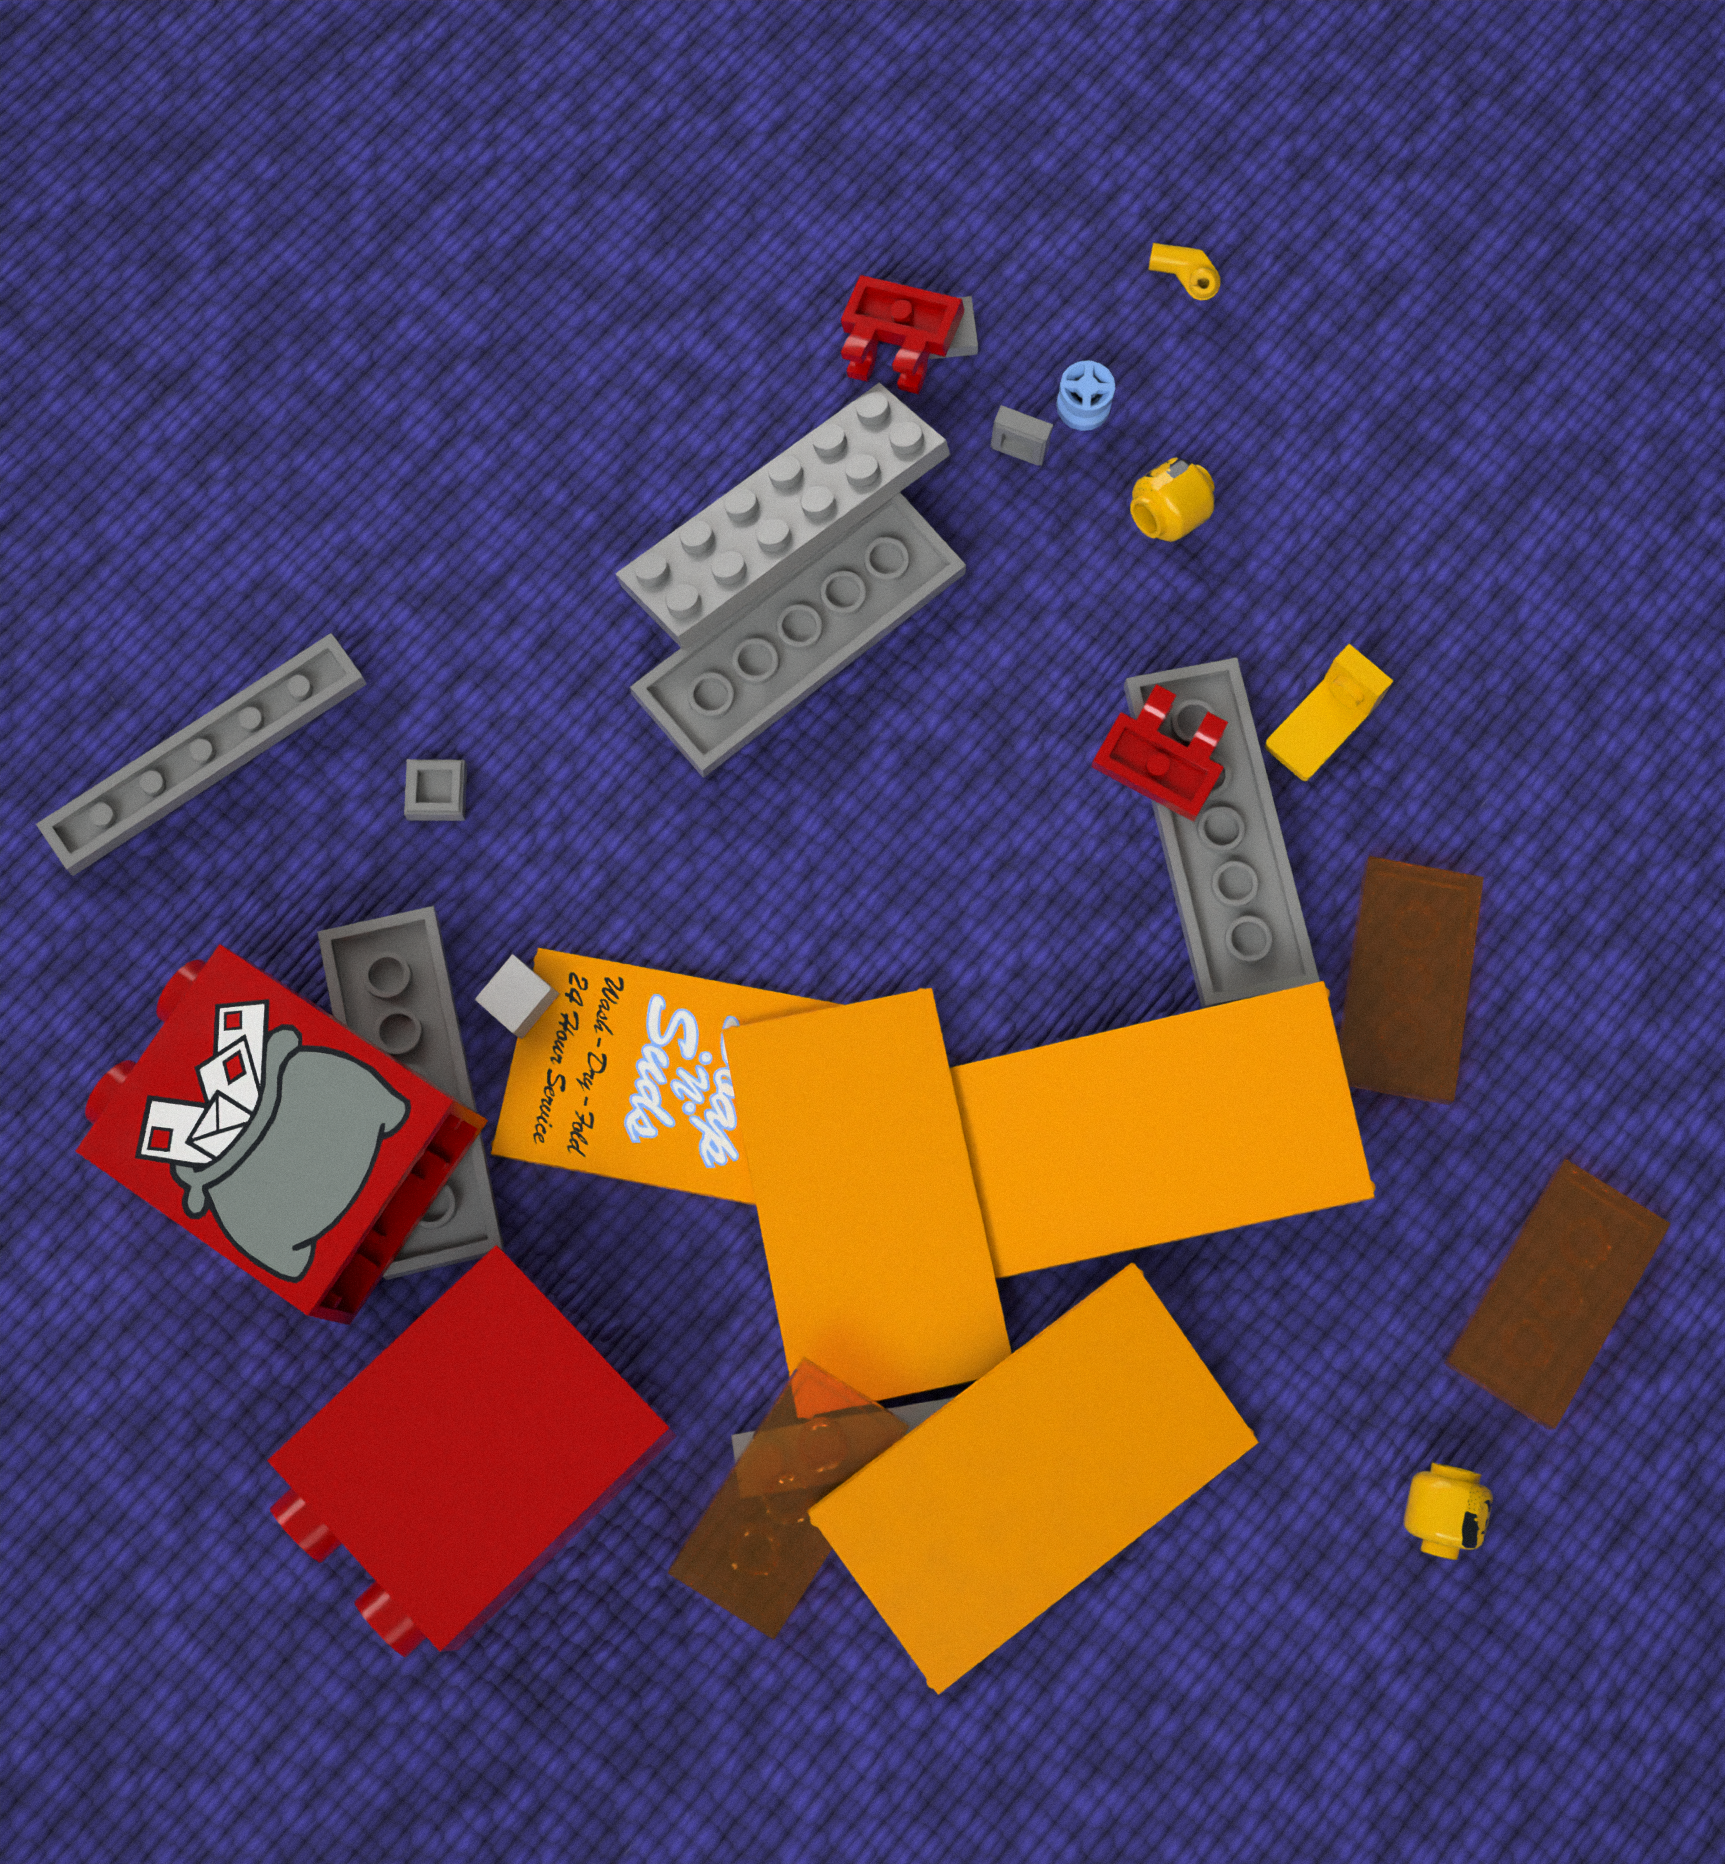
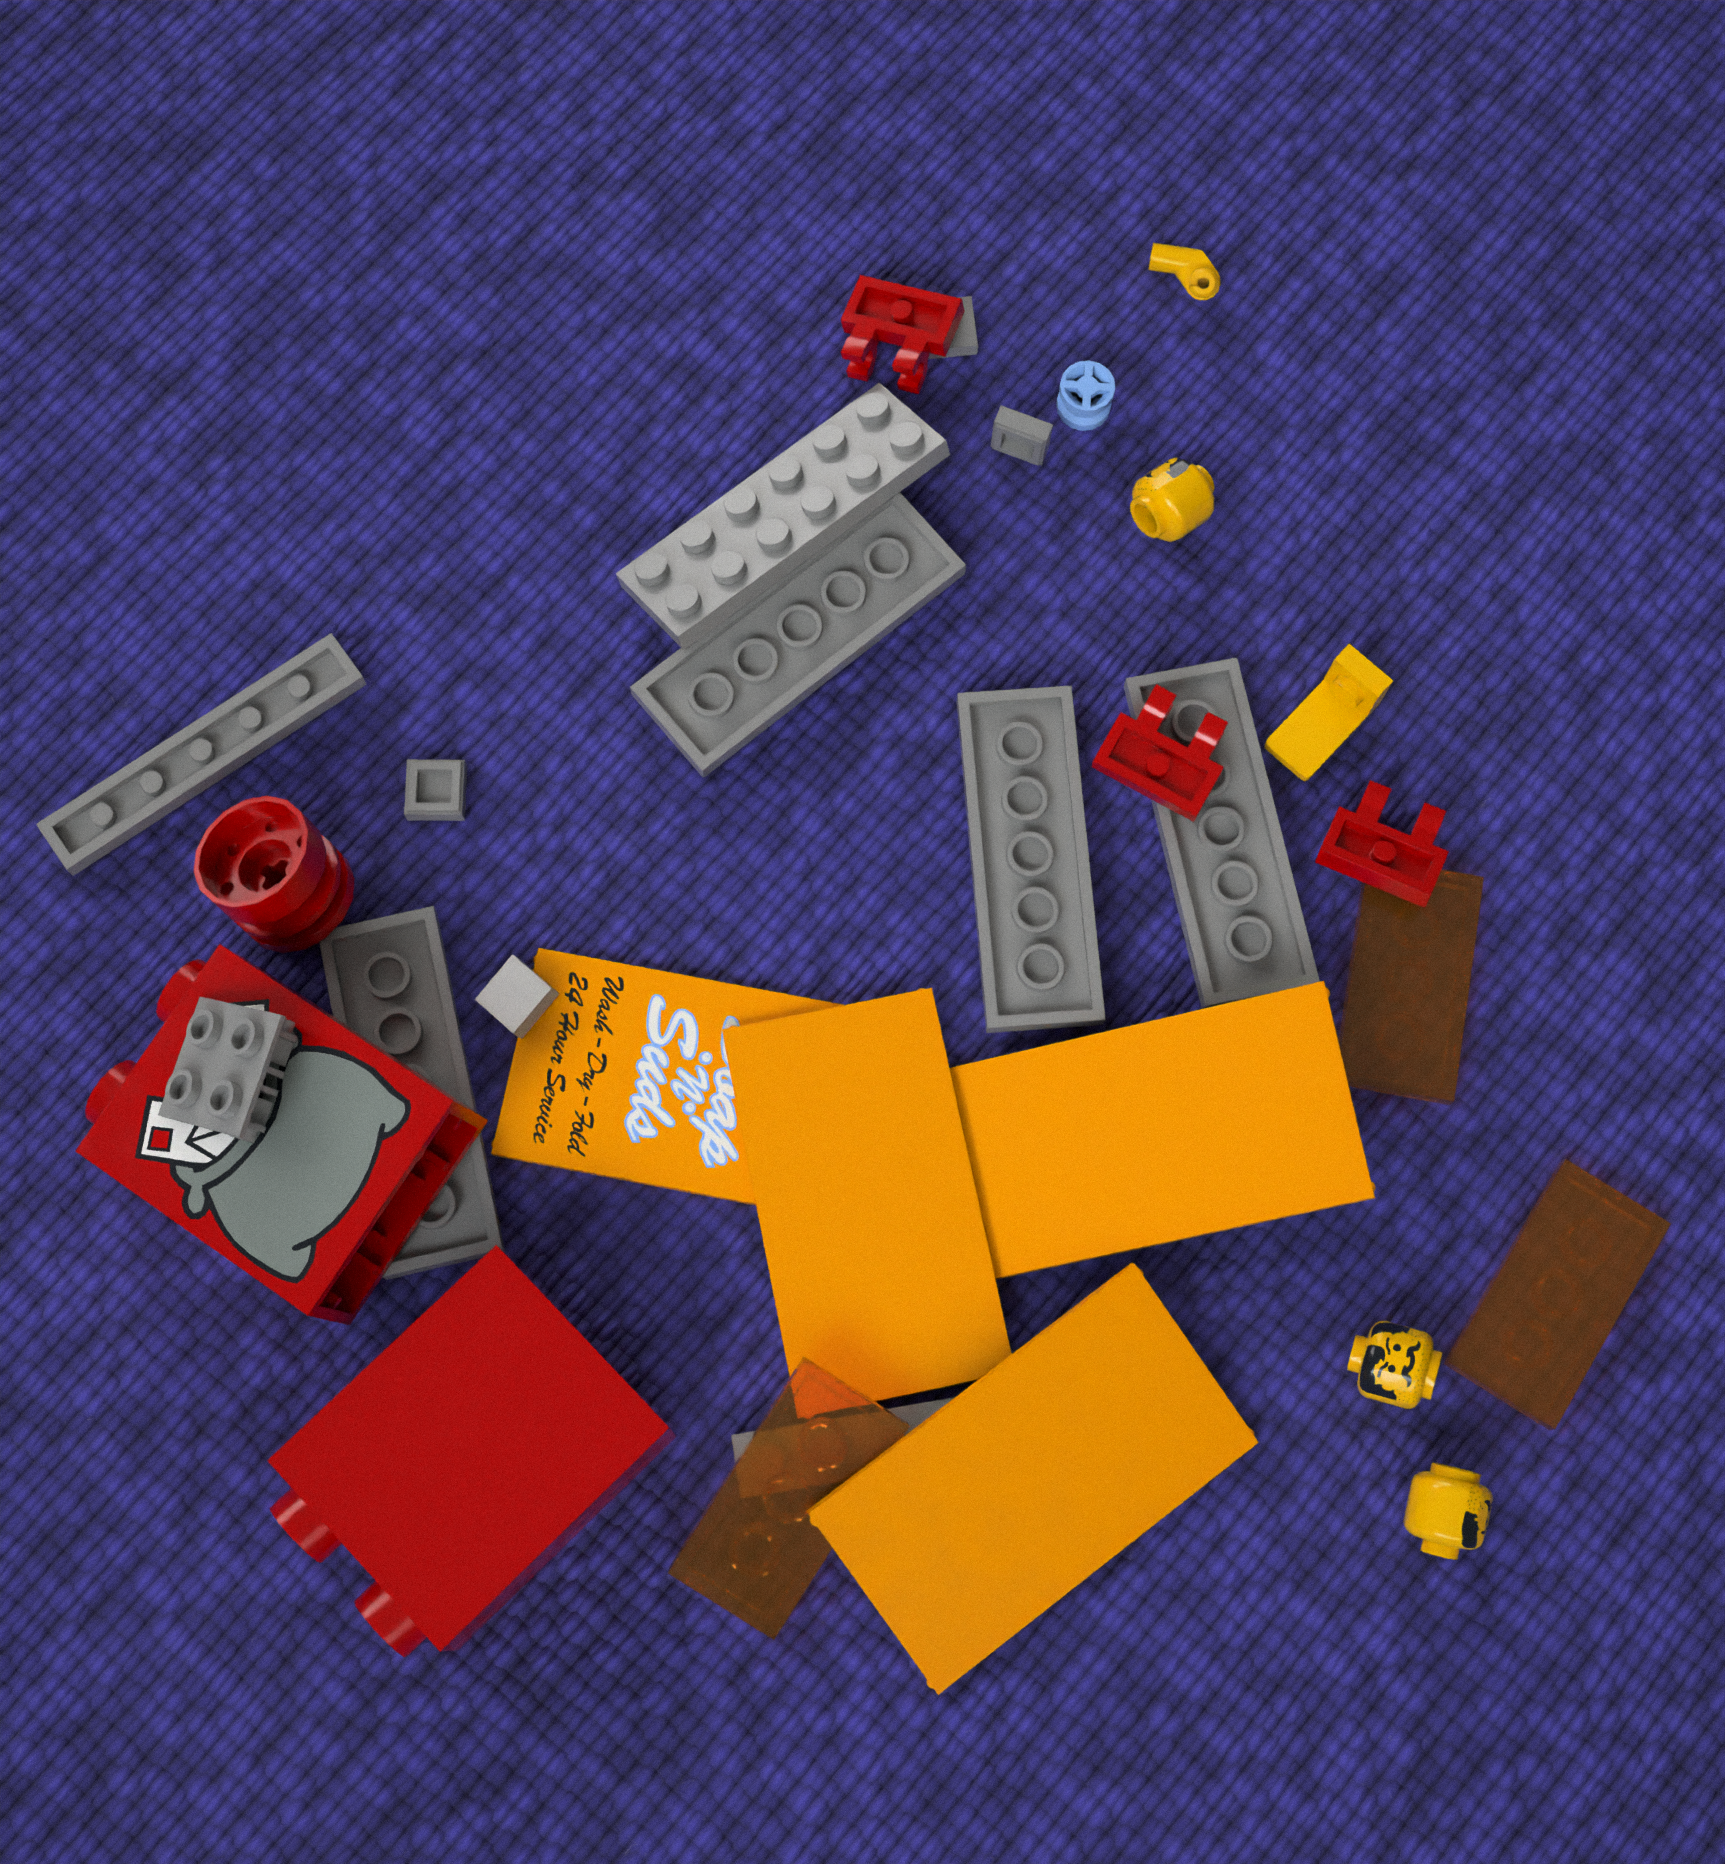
(225, 1068): none -> light grey hinge
(274, 874): none -> red wheel
(1029, 860): none -> light grey plate
(1382, 855): none -> red plate
(1395, 1364): none -> yellow head

